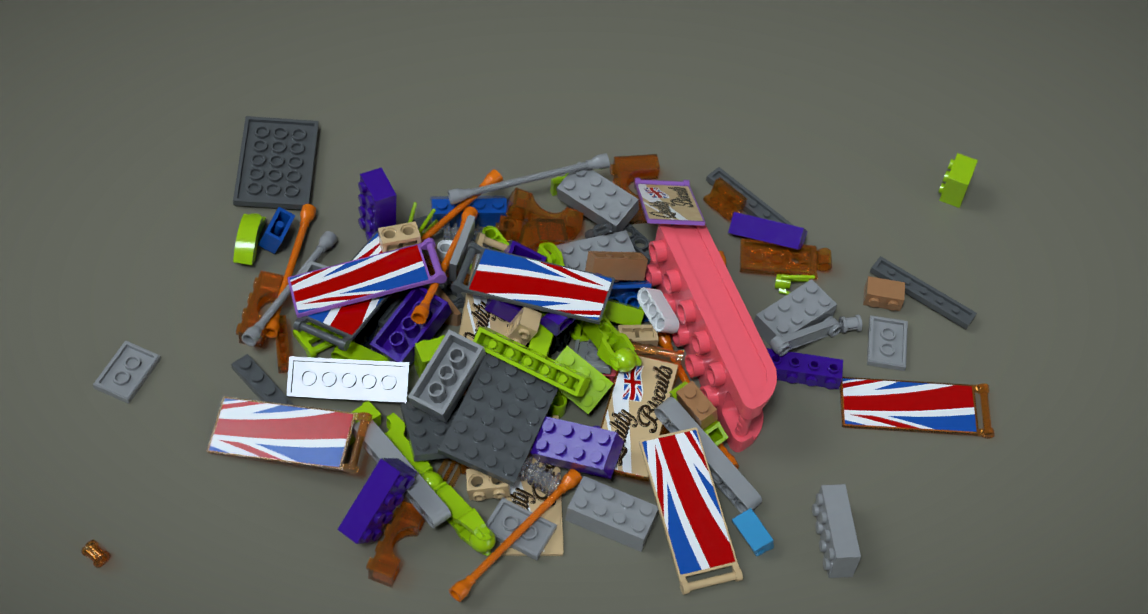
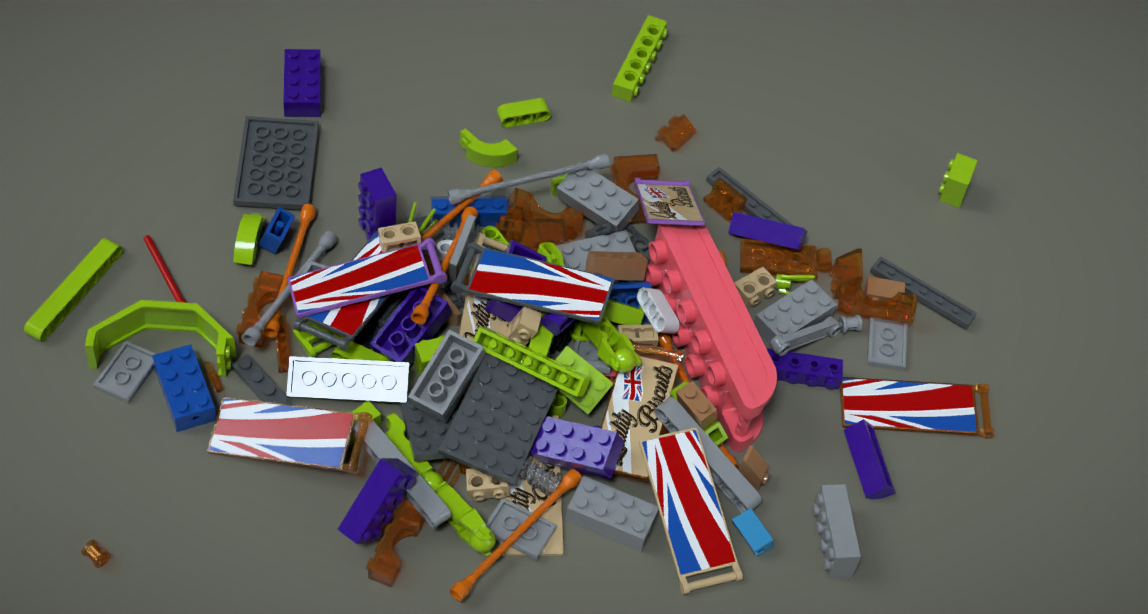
(73, 289): none -> lime beam
(160, 316): none -> lime panel
(163, 269): none -> red bar
(184, 388): none -> blue brick
(213, 376): none -> clear orange piece
(302, 83): none -> dark purple brick
(487, 154): none -> lime arch
(523, 112): none -> lime beam
(639, 58): none -> lime brick
(676, 132): none -> clear orange bracket
(754, 468): none -> medium nougat slope
(756, 287): none -> tan brick
(846, 269): none -> clear orange slope
(869, 460): none -> dark purple brick
(898, 308): none -> clear orange arch

